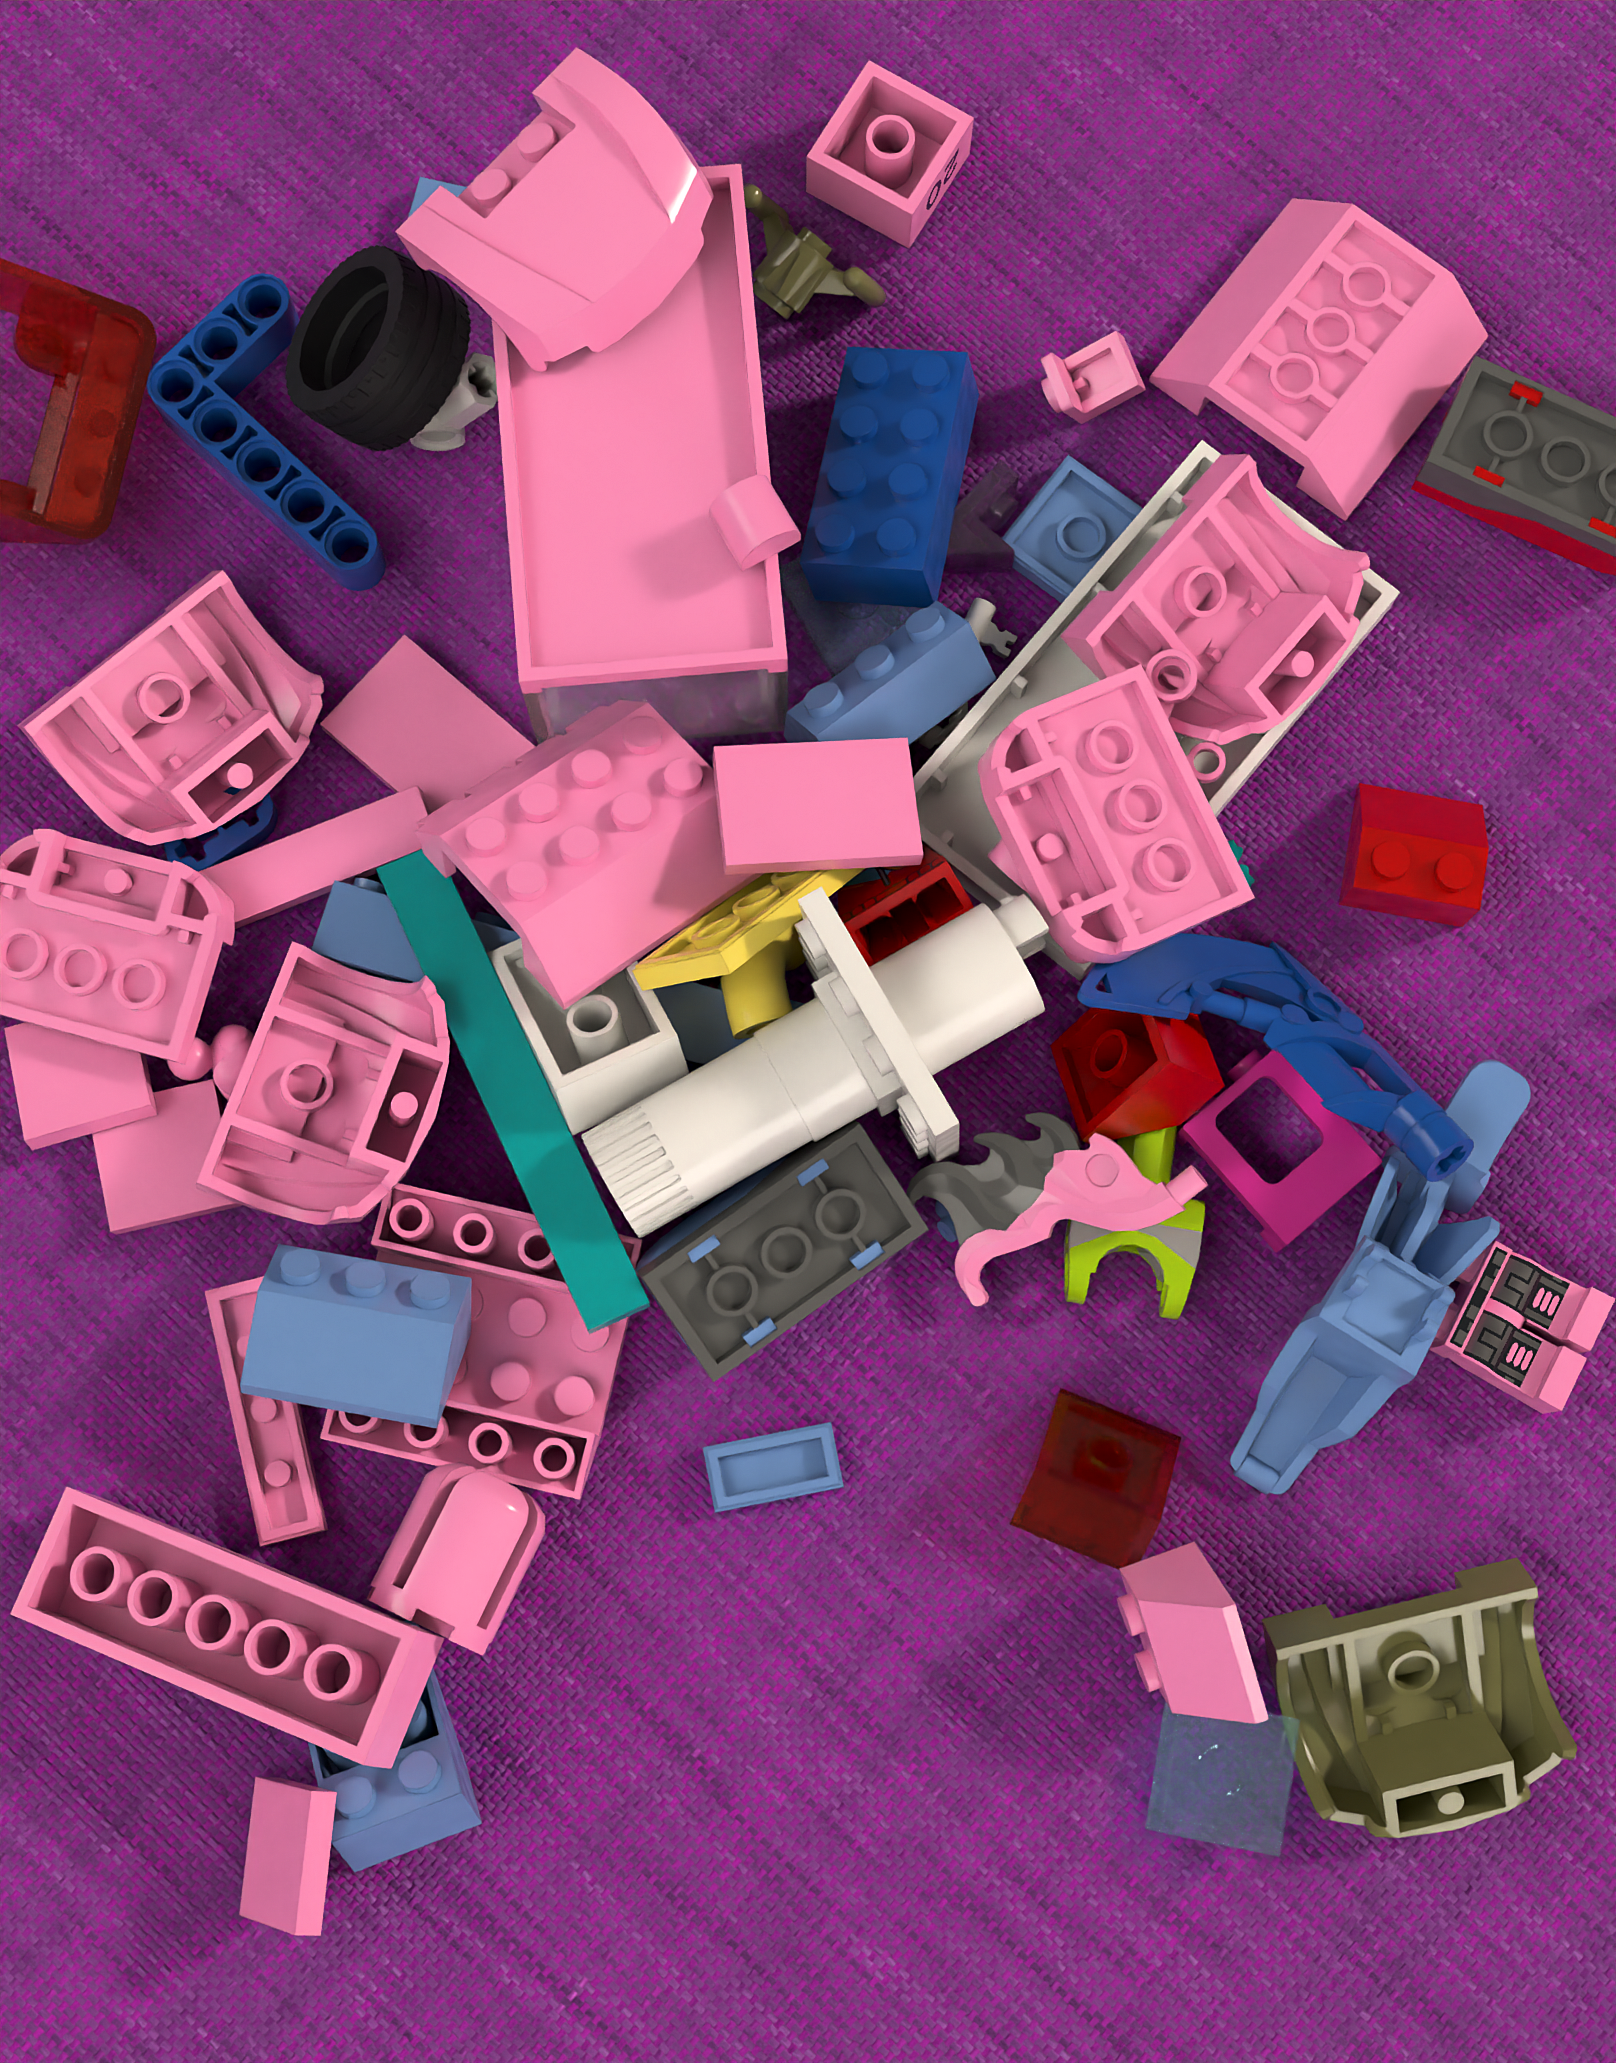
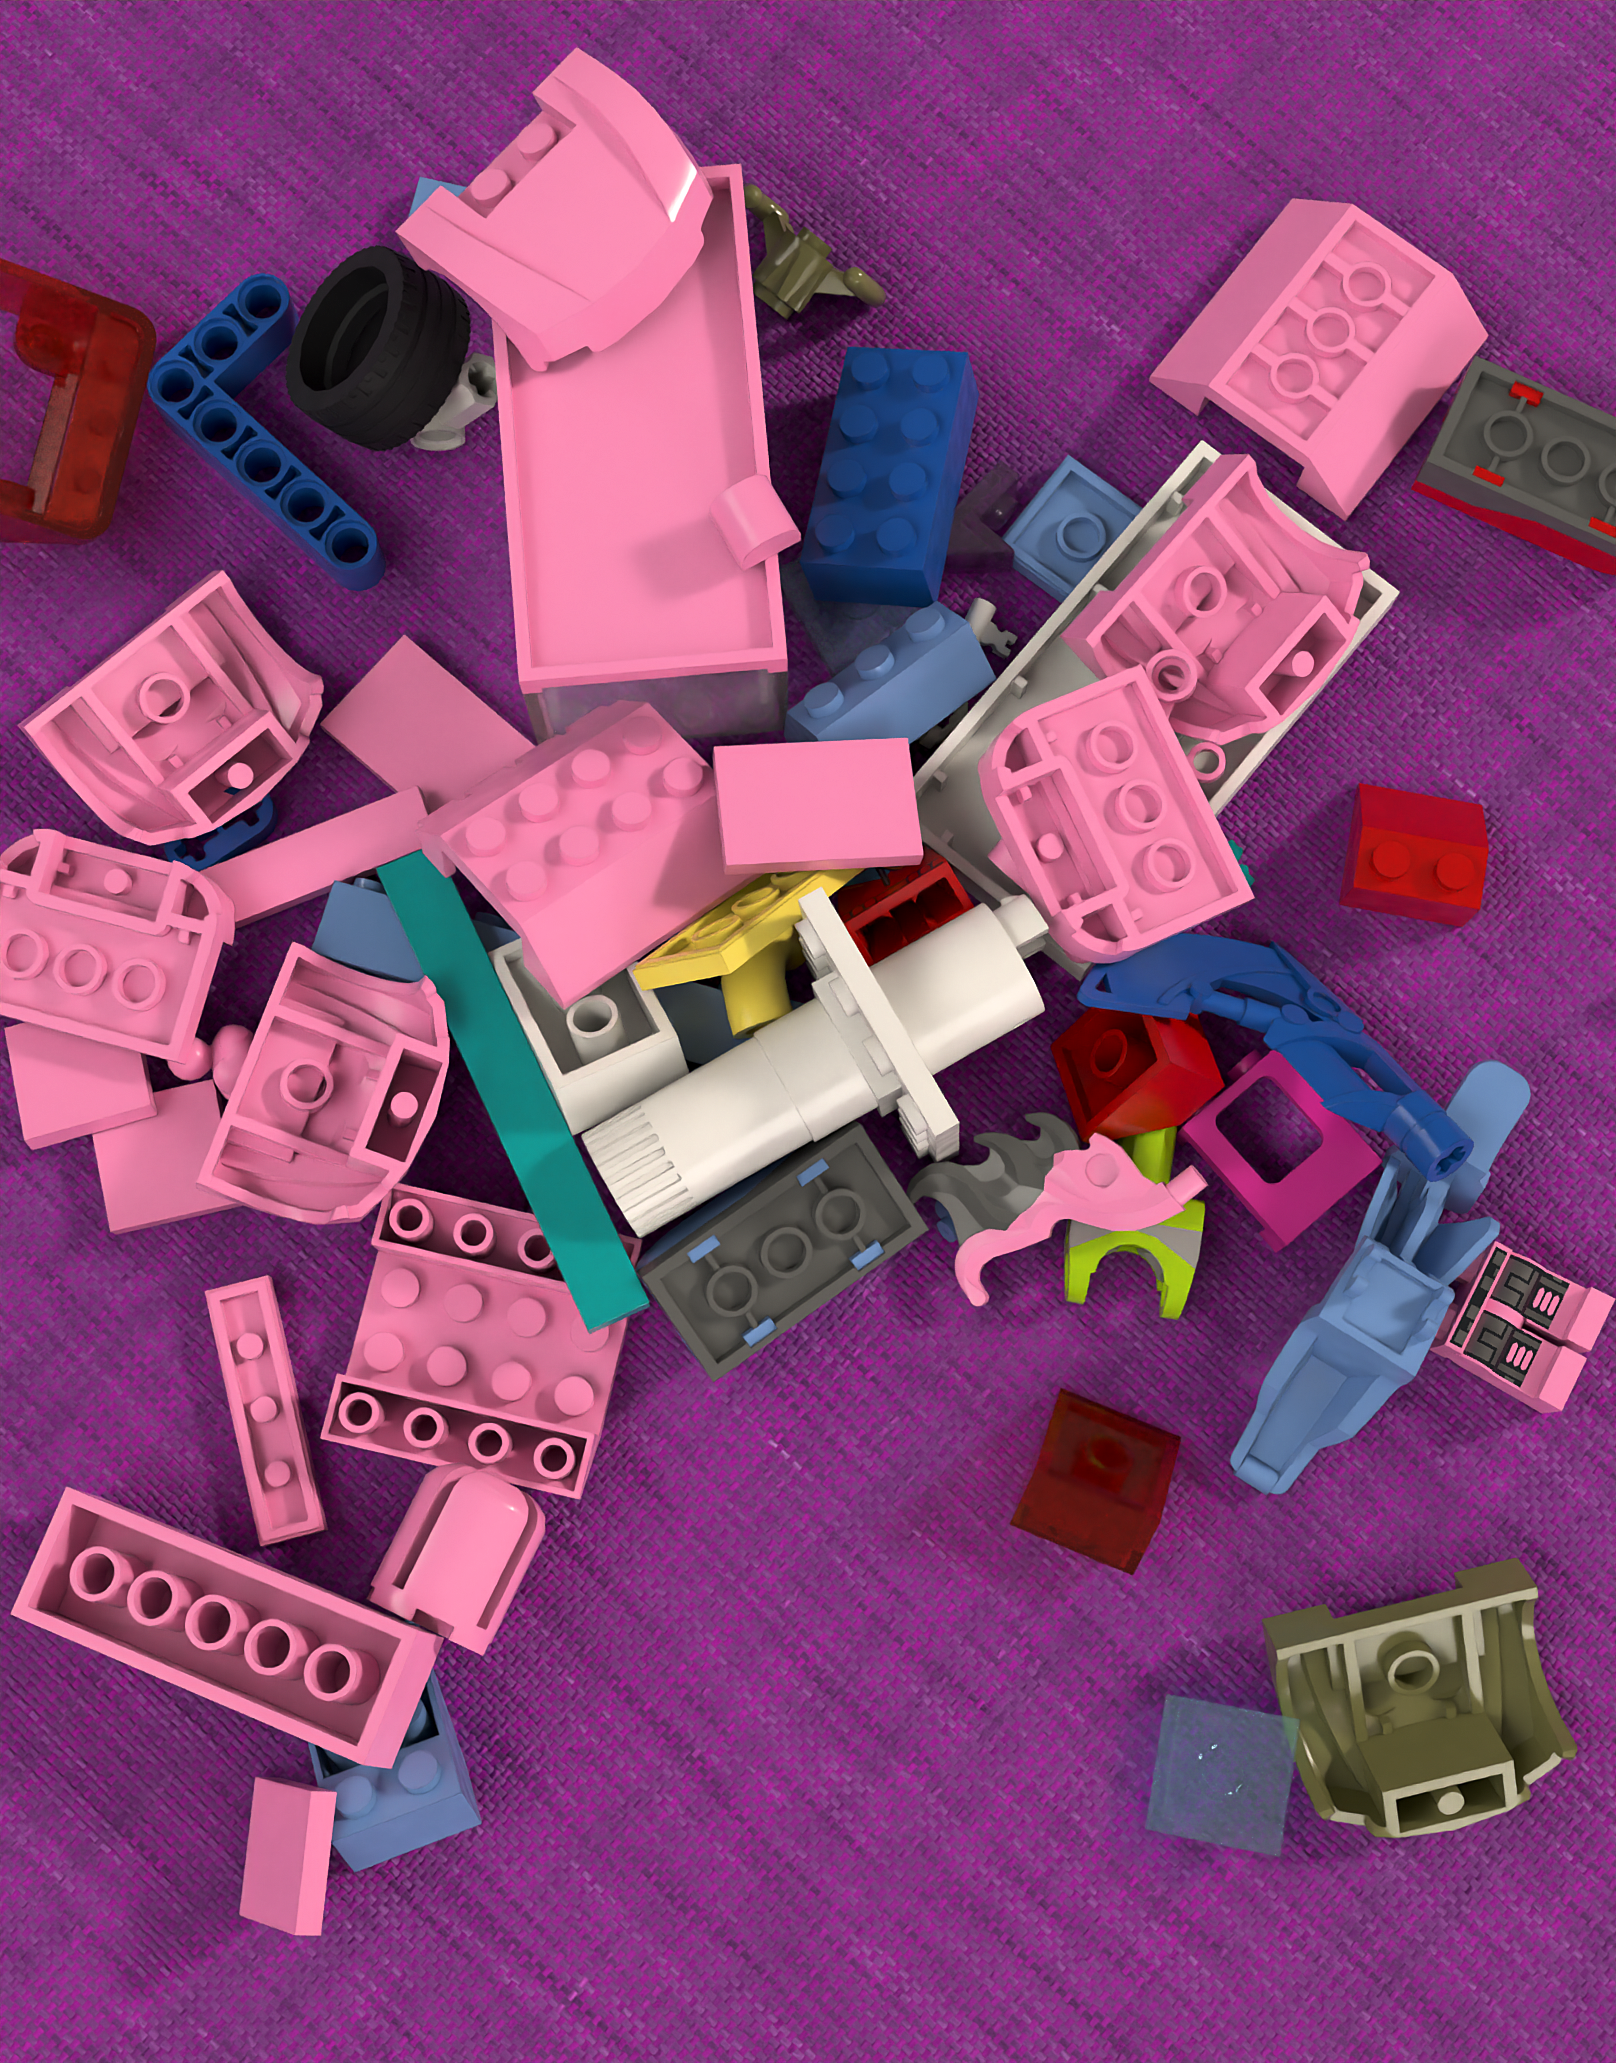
(357, 1335): medium blue slope -> none
(773, 1467): medium blue tile -> none
(888, 154): bright pink brick -> none
(1092, 378): bright pink bracket -> none
(1190, 1637): bright pink slope -> none

